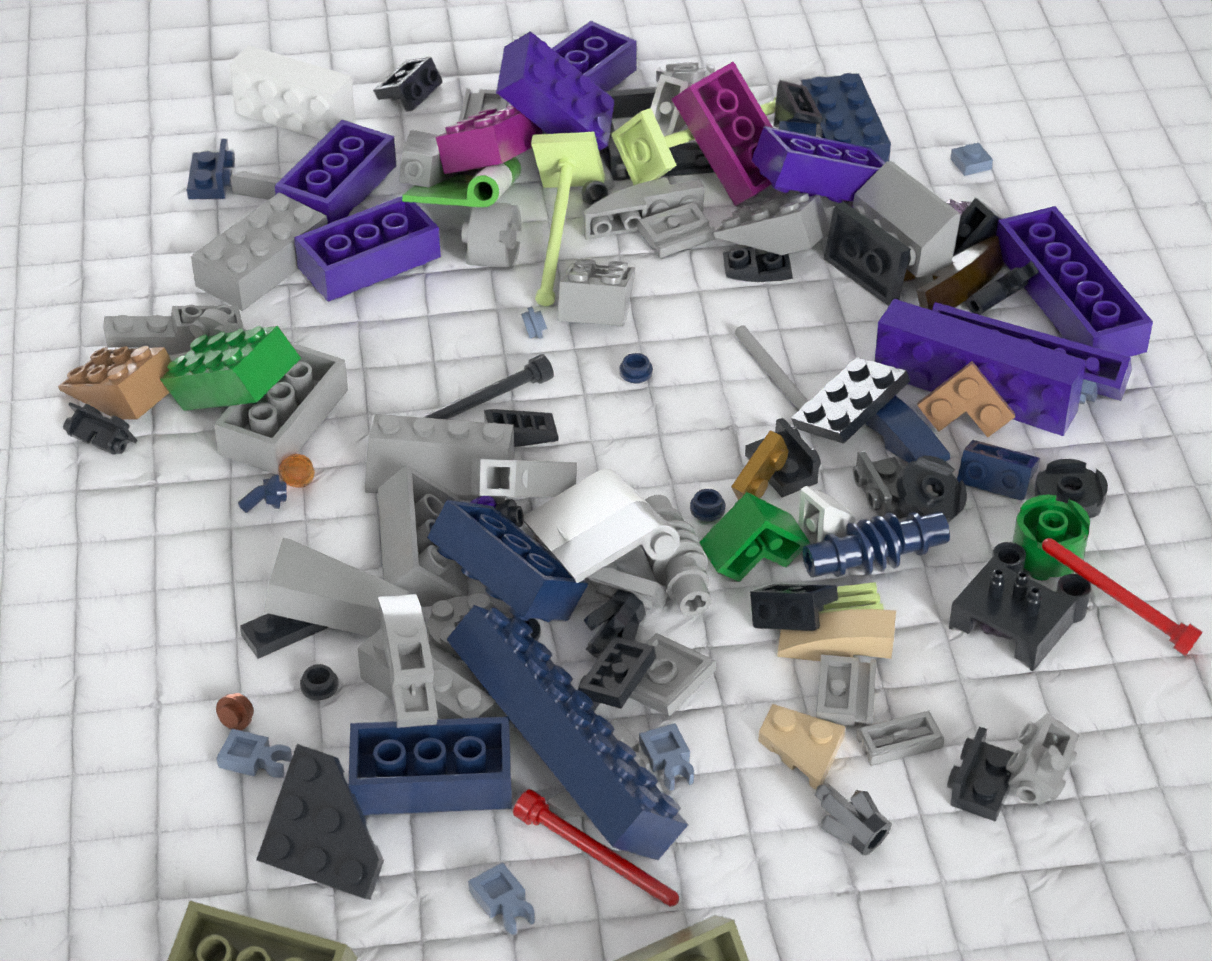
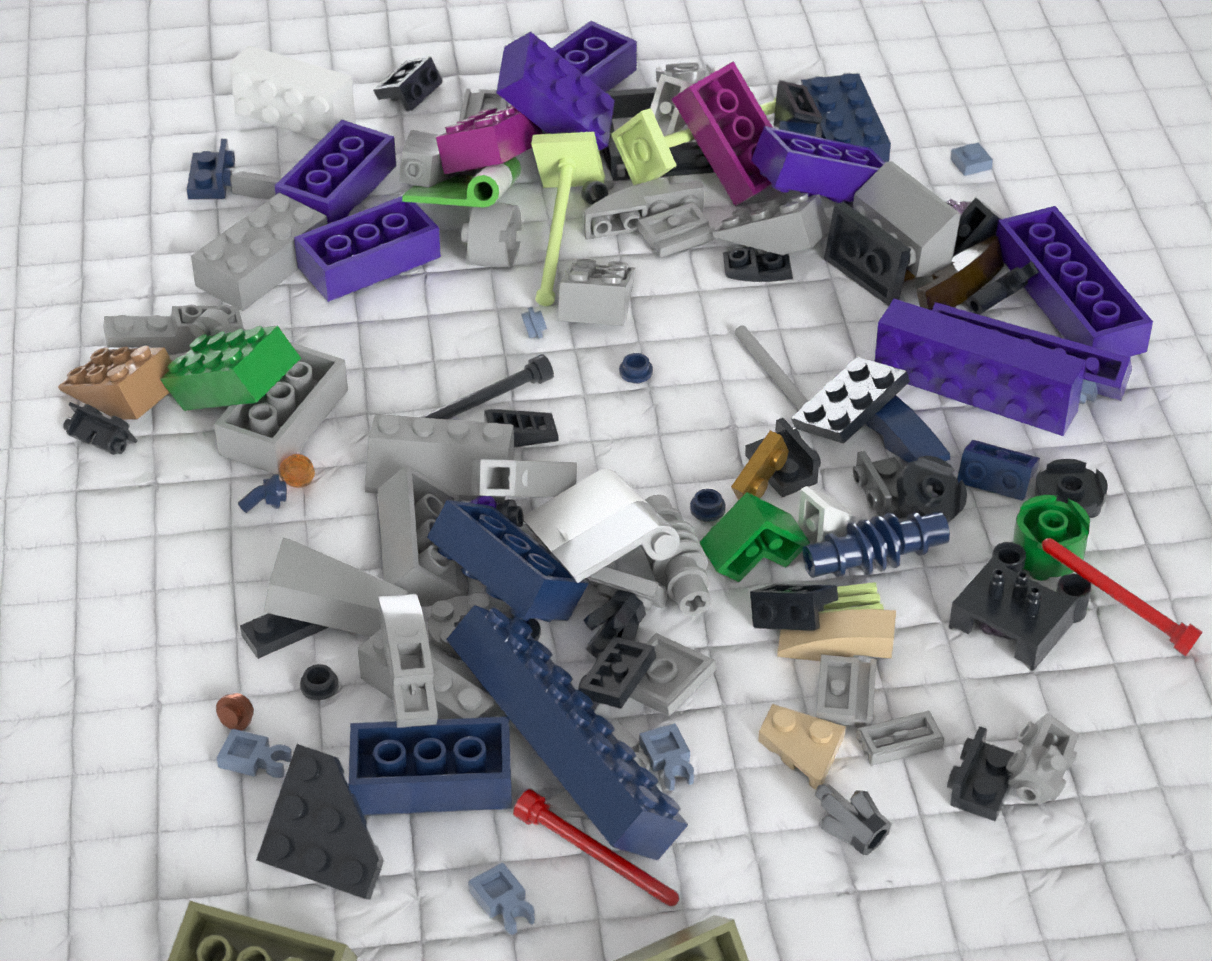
(969, 393): medium nougat plate -> none

